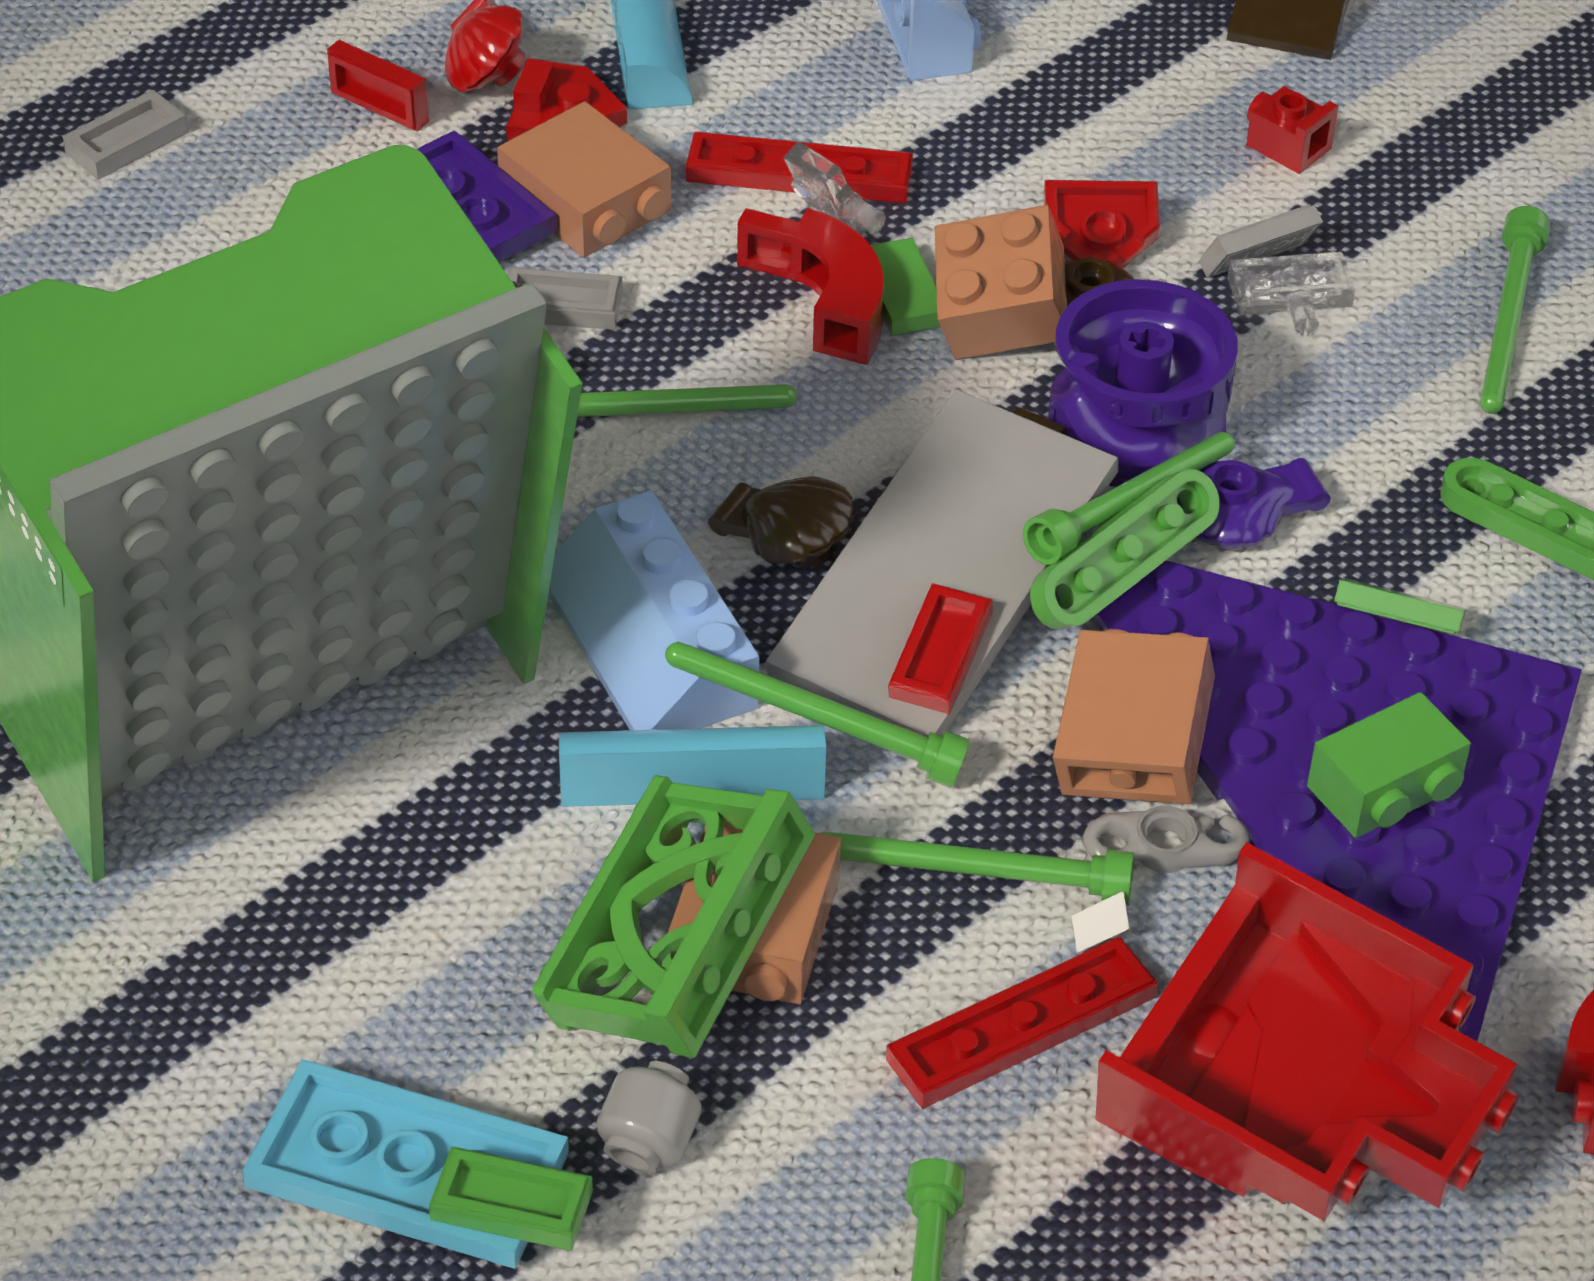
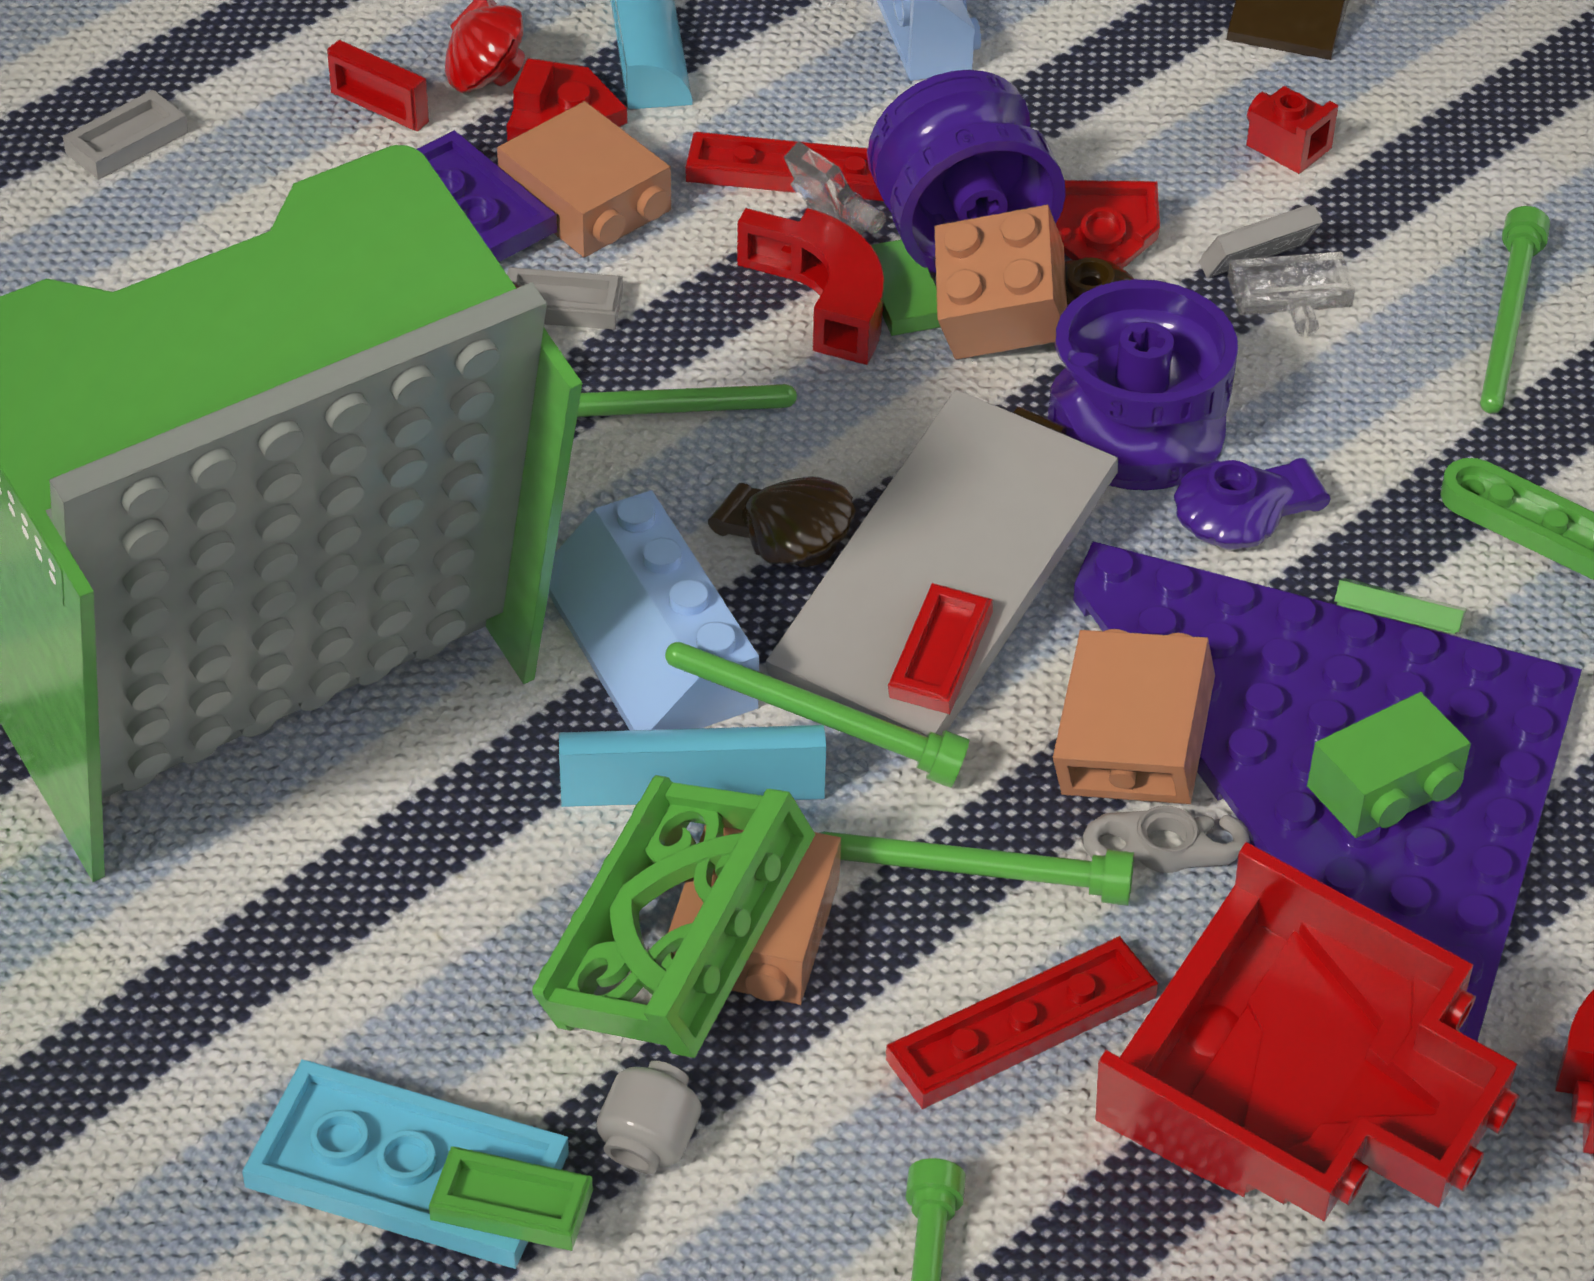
(957, 154): none -> dark purple piece
(1057, 532): bright green piece -> none
(1100, 922): white sticker -> none
(1125, 549): bright green plate -> none

